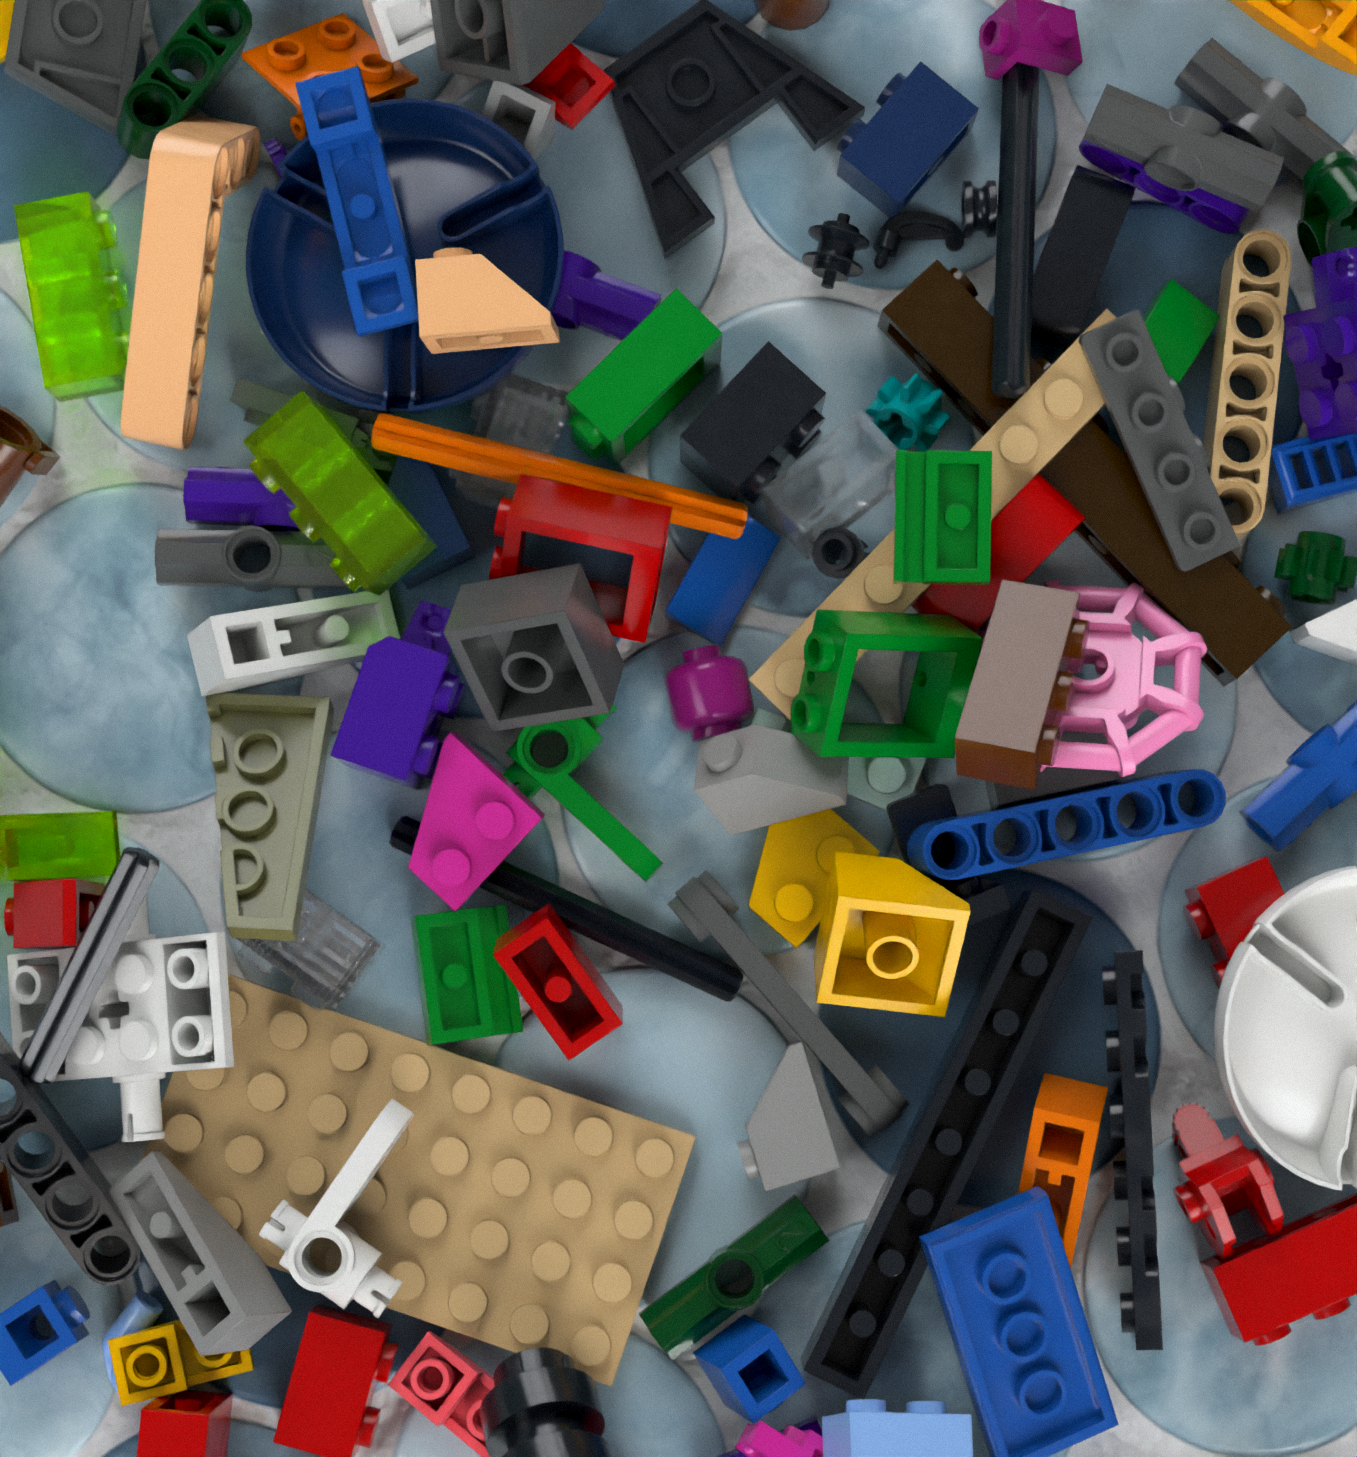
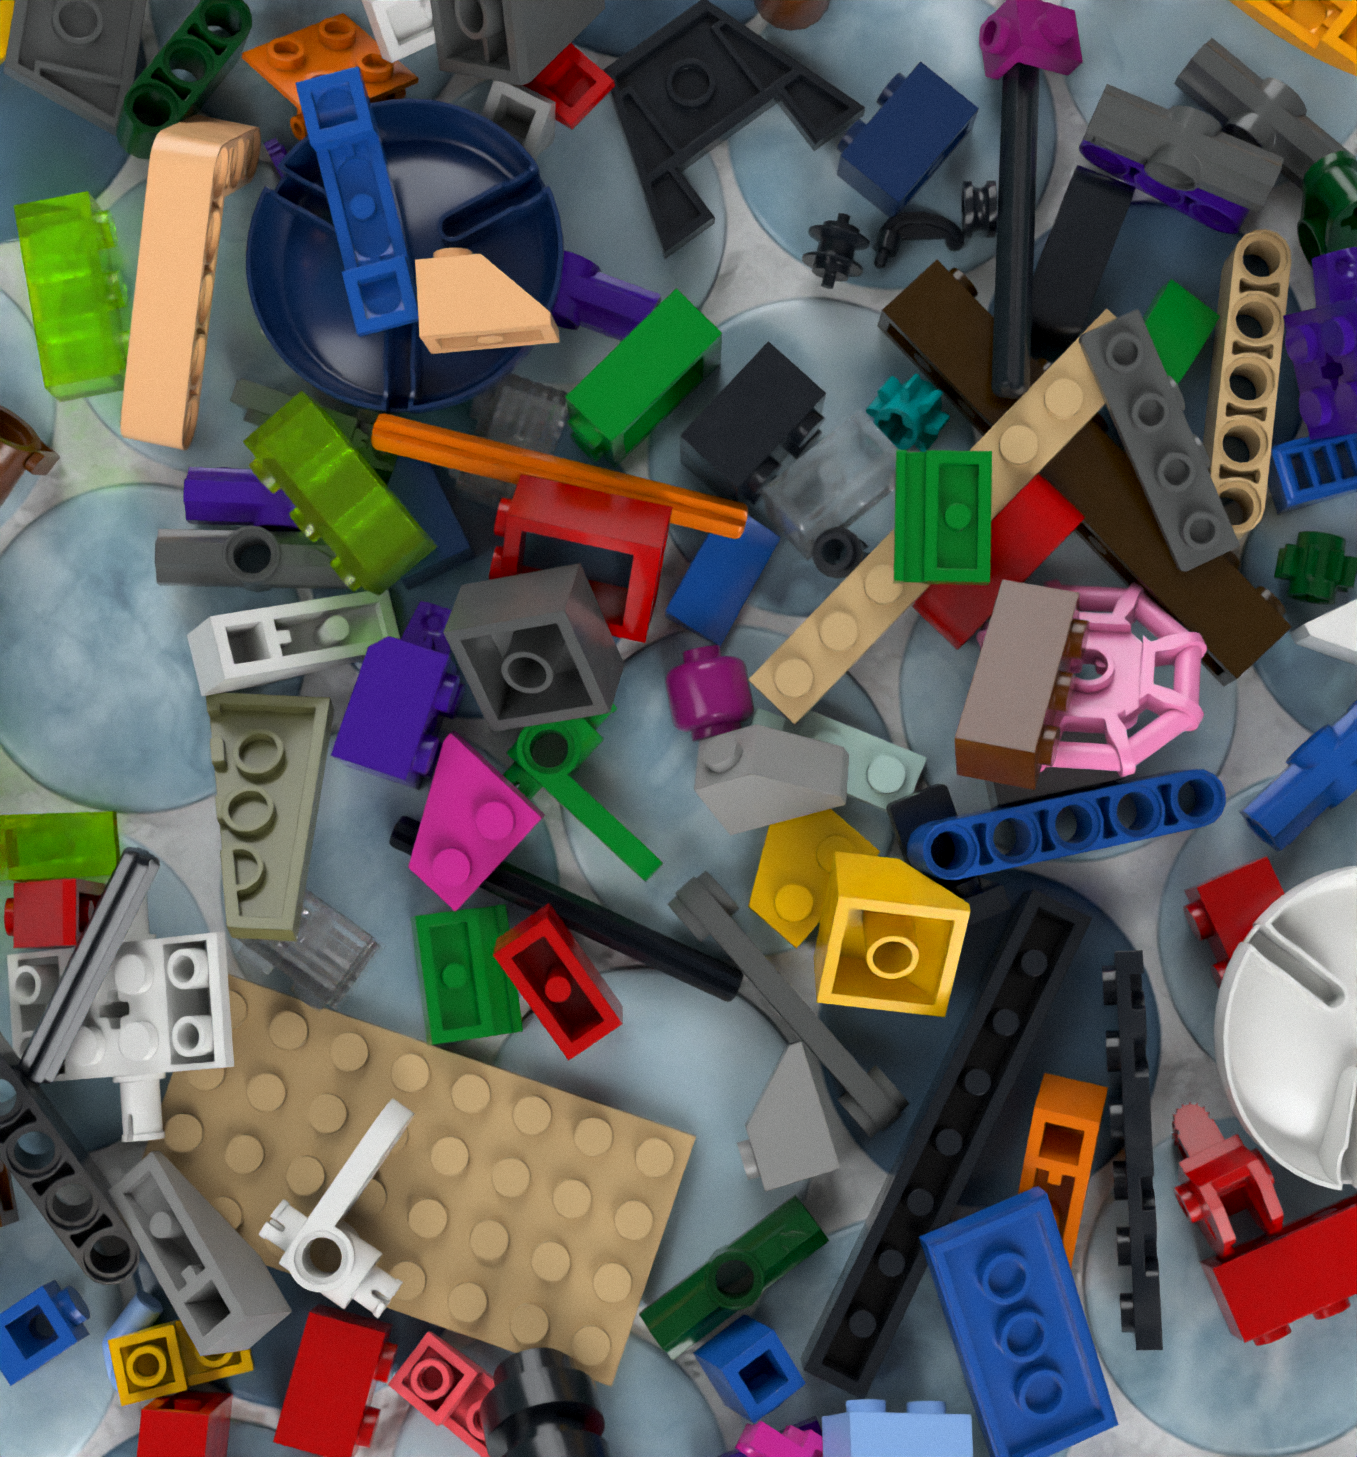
(936, 695): green window -> none

